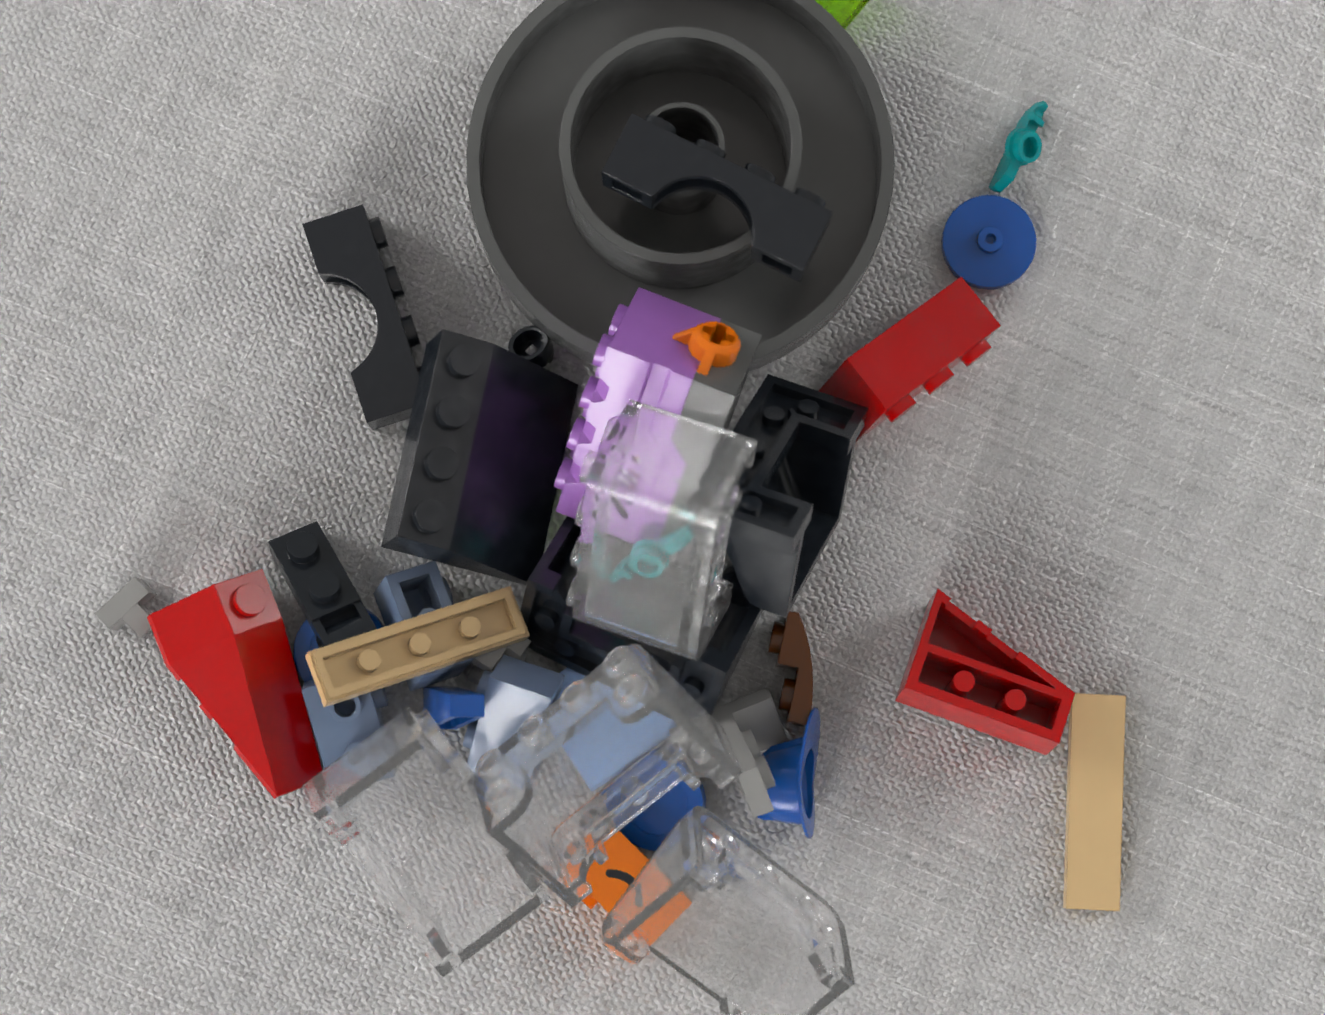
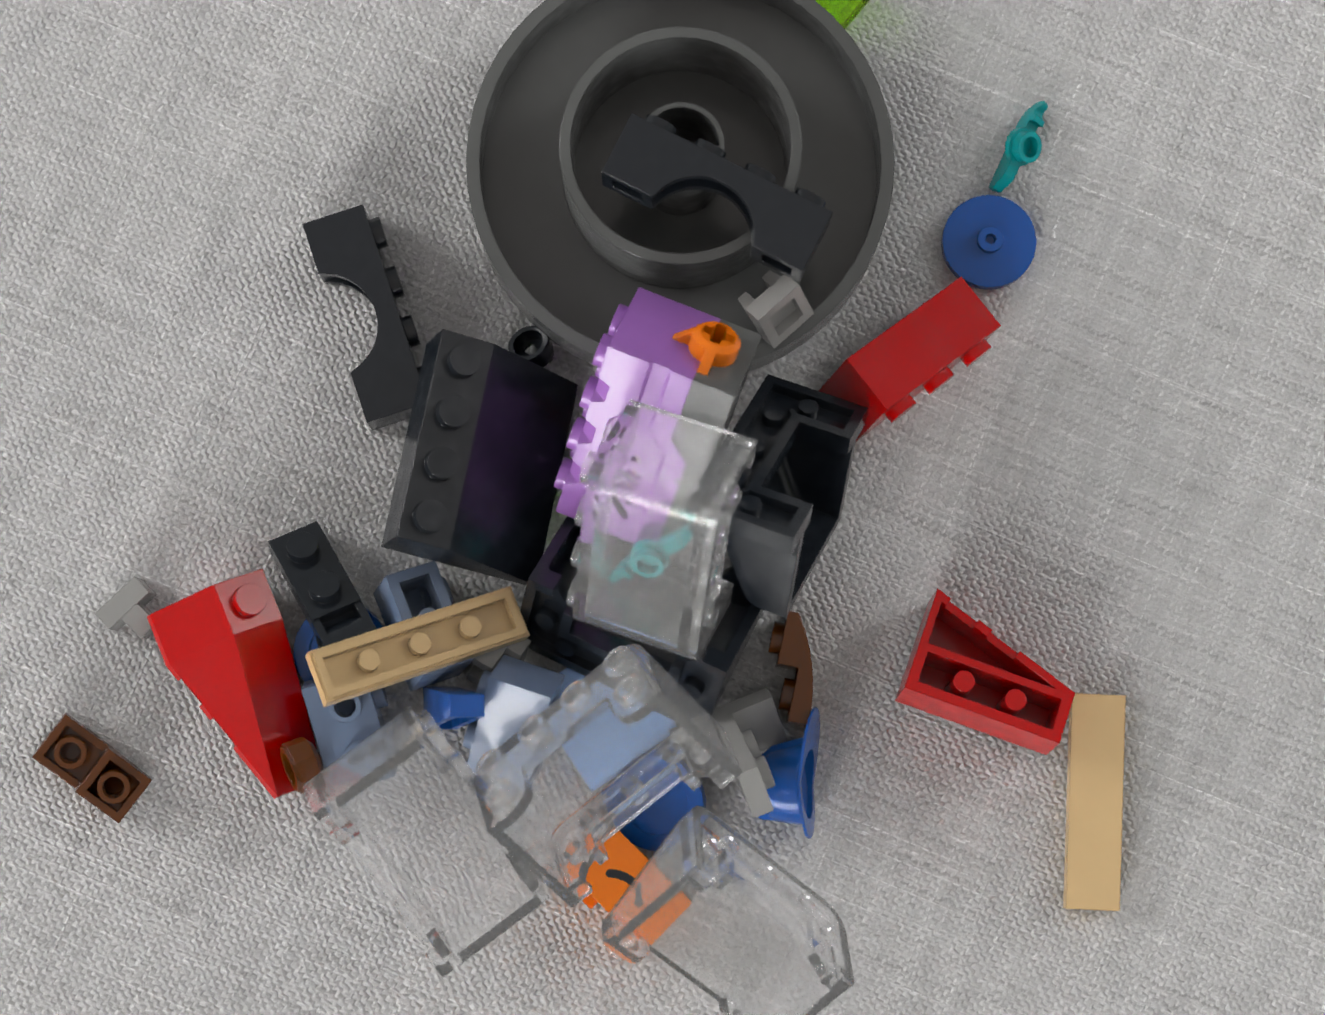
(92, 767): none -> reddish brown slope
(300, 762): none -> reddish brown tile
(777, 309): none -> light grey tile

